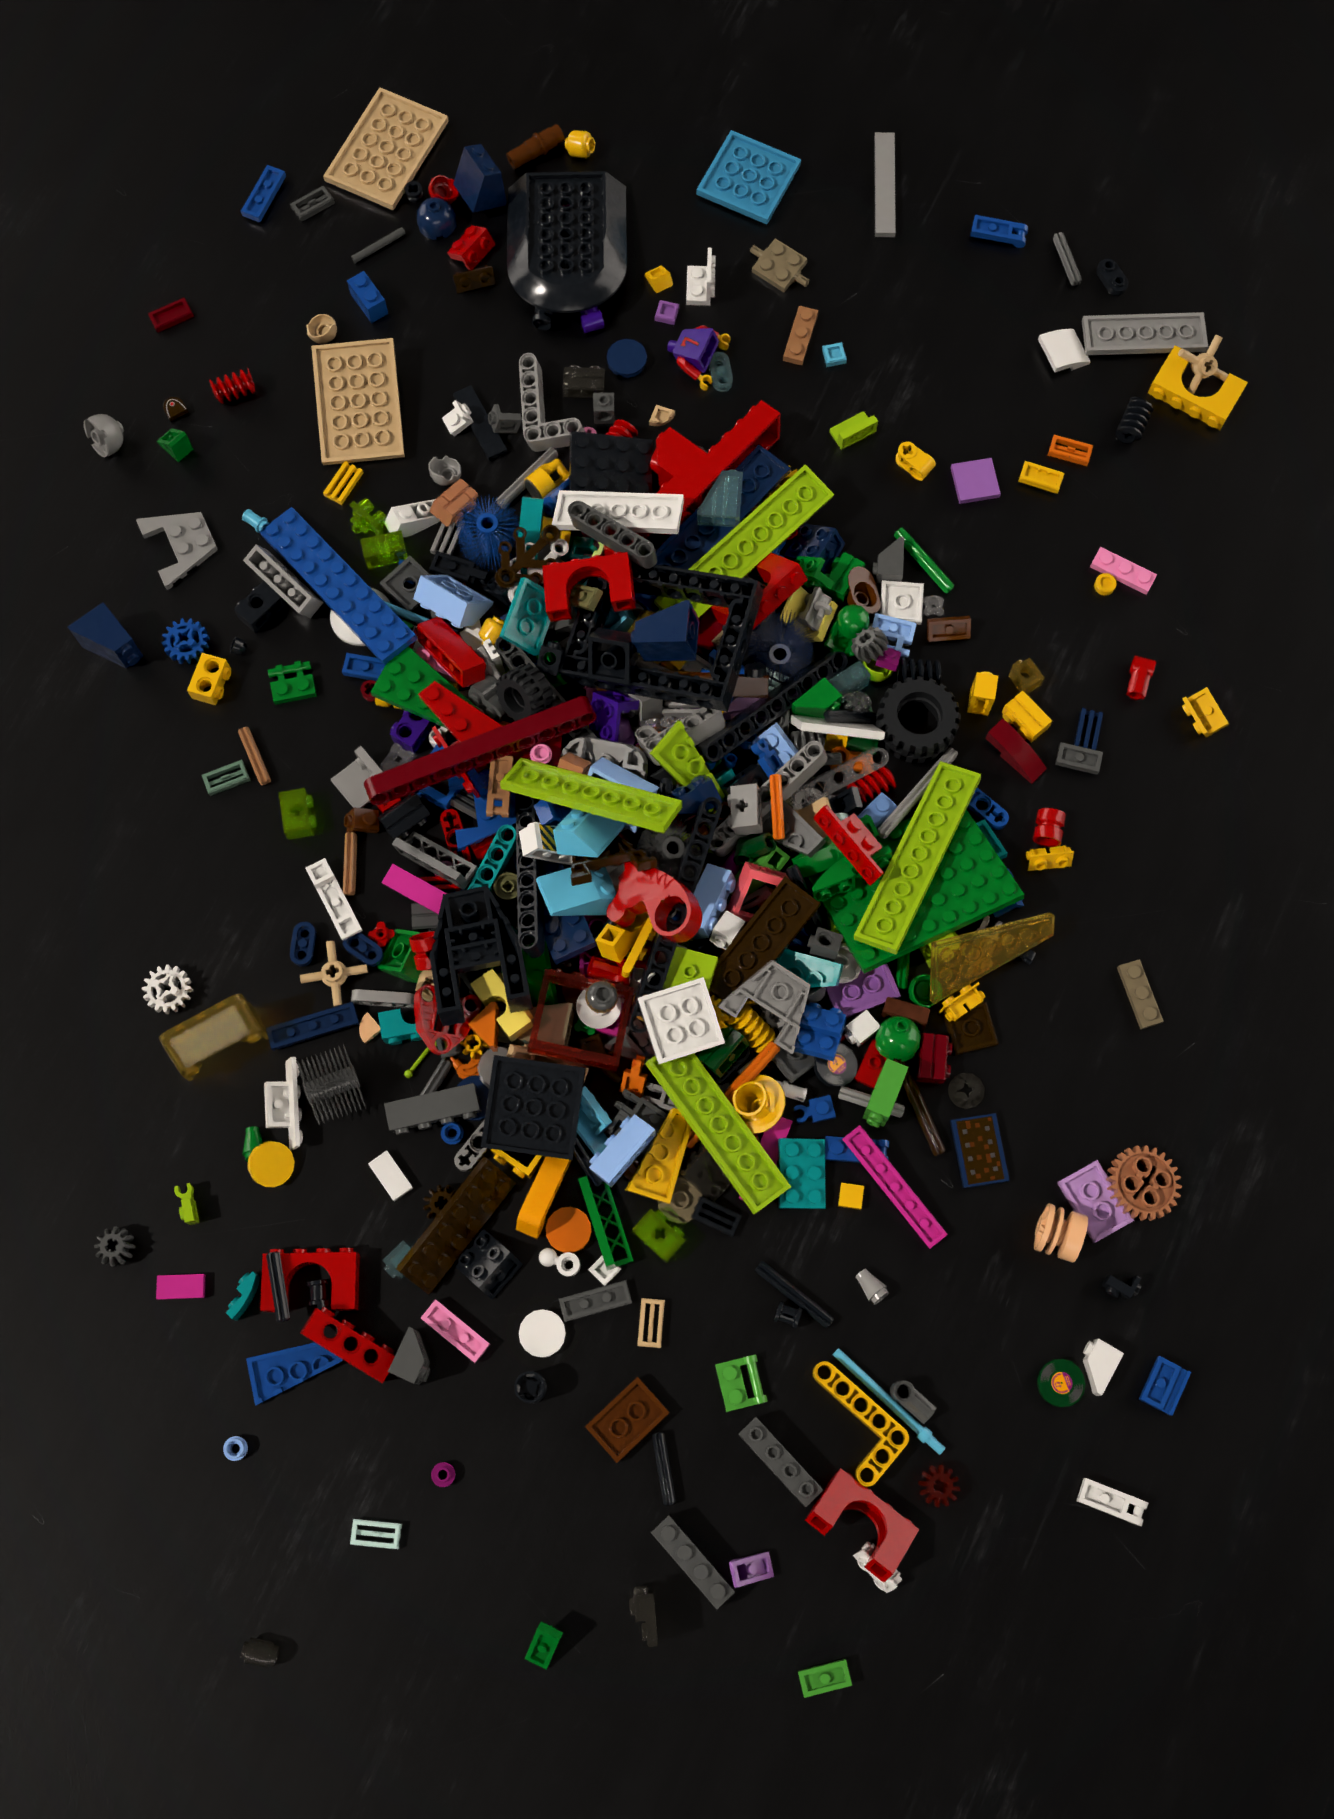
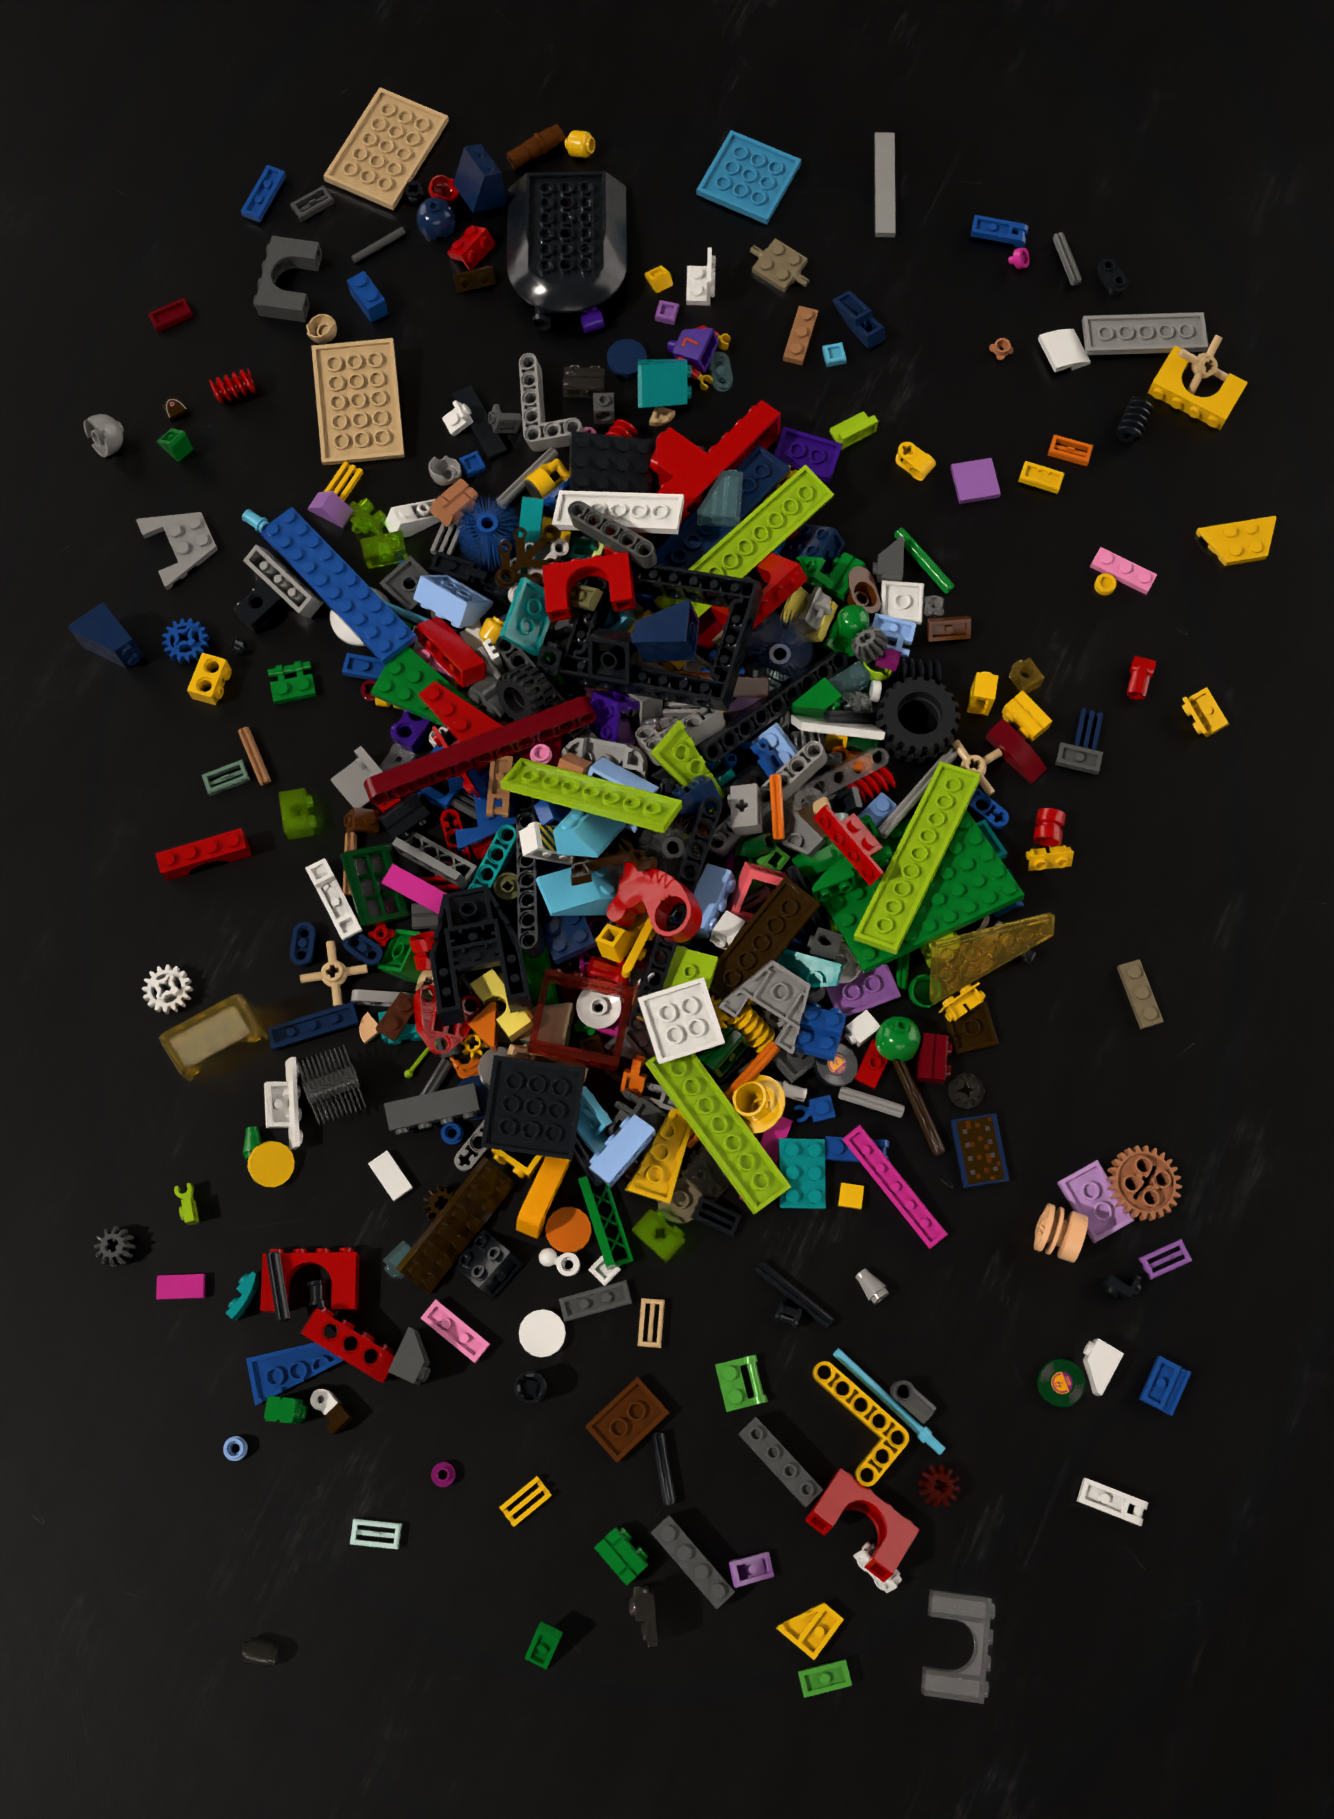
(222, 847): none -> red arch
(283, 255): none -> dark grey arch
(285, 1410): none -> green brick
(331, 508): none -> medium lavender slope
(332, 1409): none -> leg
(373, 900): none -> dark green piece
(396, 1017): none -> copper plate
(472, 464): none -> blue tile
(509, 1514): none -> yellow tile
(601, 996): dark grey piece -> none
(622, 1555): none -> green brick
(663, 382): none -> teal slope
(801, 448): none -> dark purple plate
(811, 1628): none -> yellow wing
(859, 319): none -> dark blue slope
(875, 690): none -> white tile
(885, 1093): bright green window -> none
(896, 1007): copper slope -> none
(968, 1681): none -> clear arch
(978, 762): none -> tan bar
(1003, 344): none -> nougat plate
(1020, 258): none -> dark pink tile
(1147, 1267): none -> medium lavender tile
(1240, 540): none -> yellow wing

